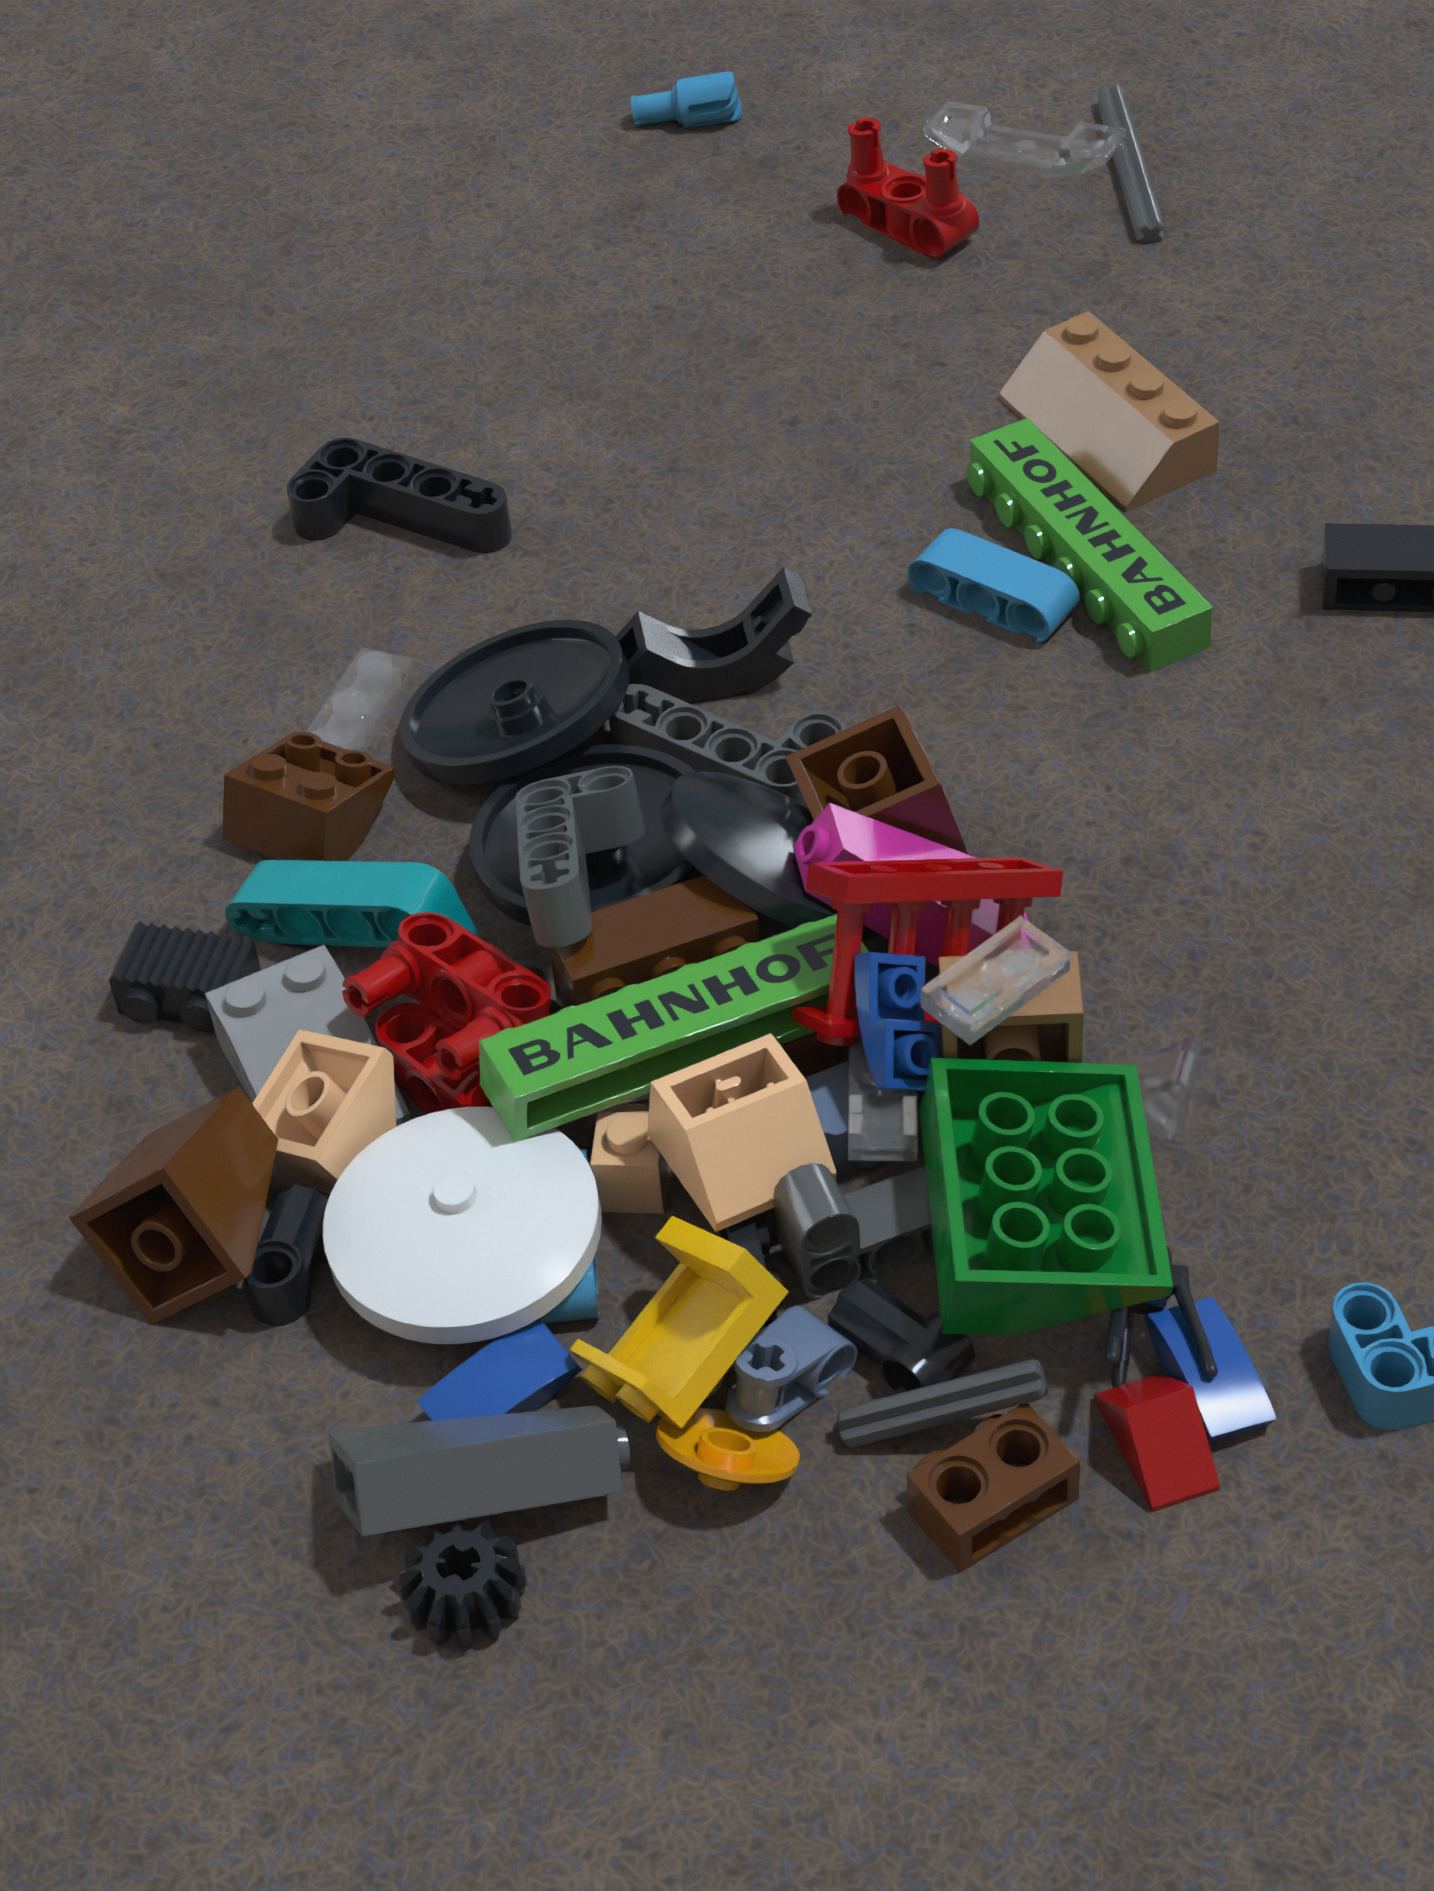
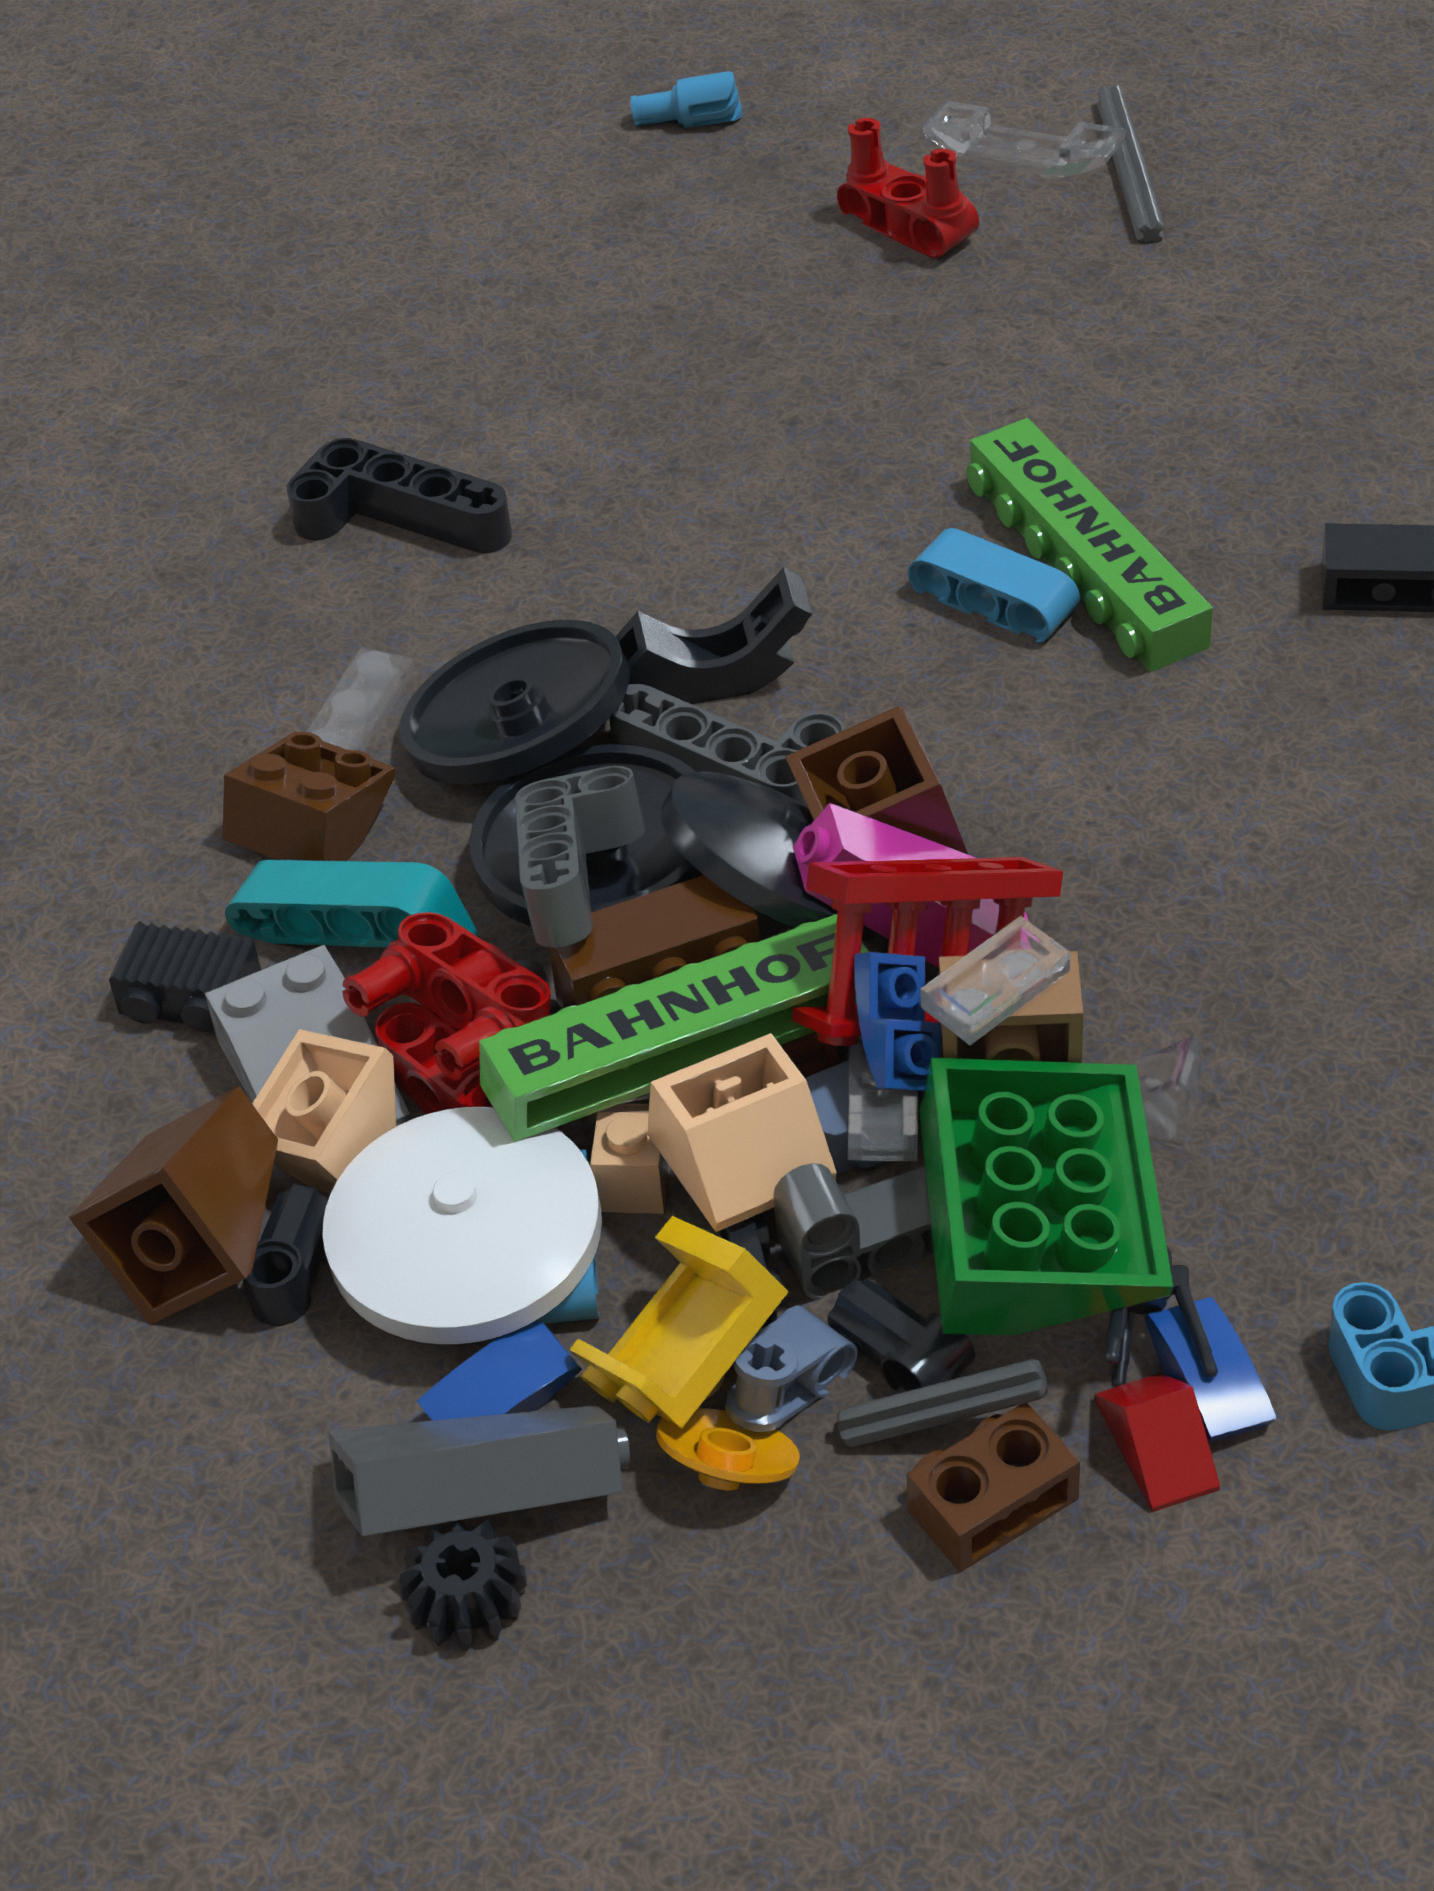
(1112, 413): medium nougat slope -> none

